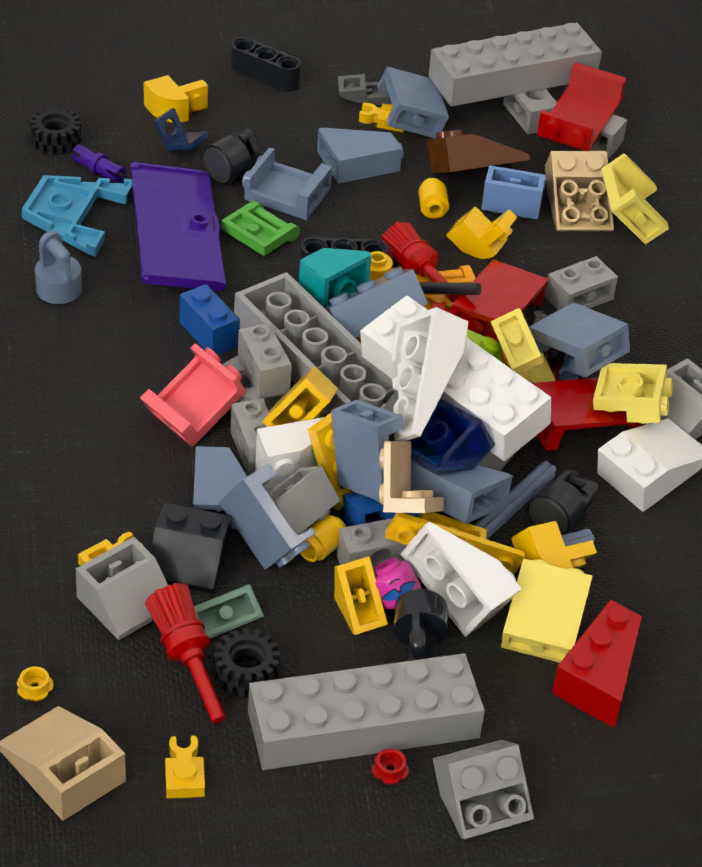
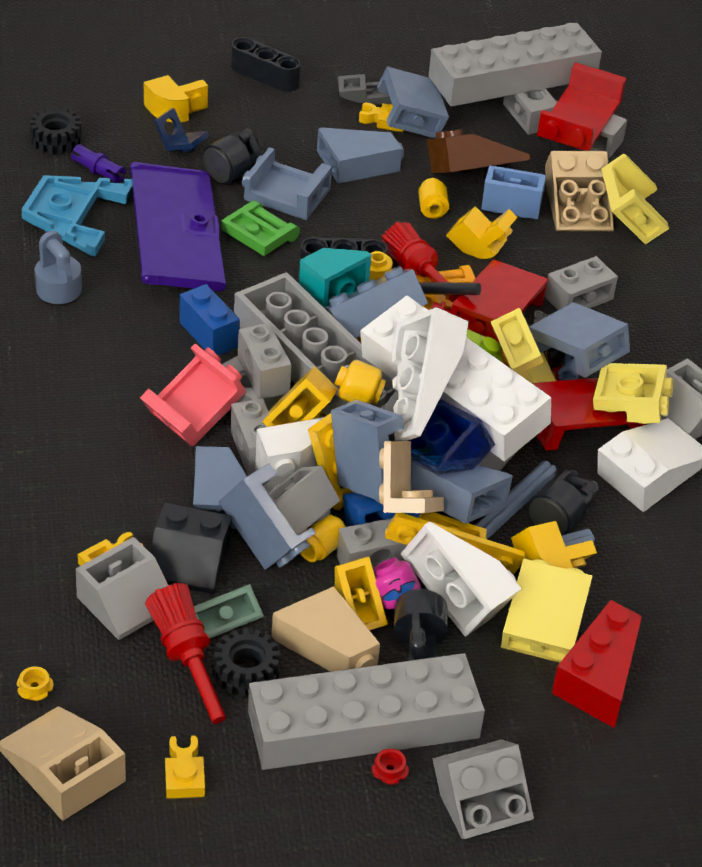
(326, 632): none -> tan slope
(360, 382): none -> yellow head

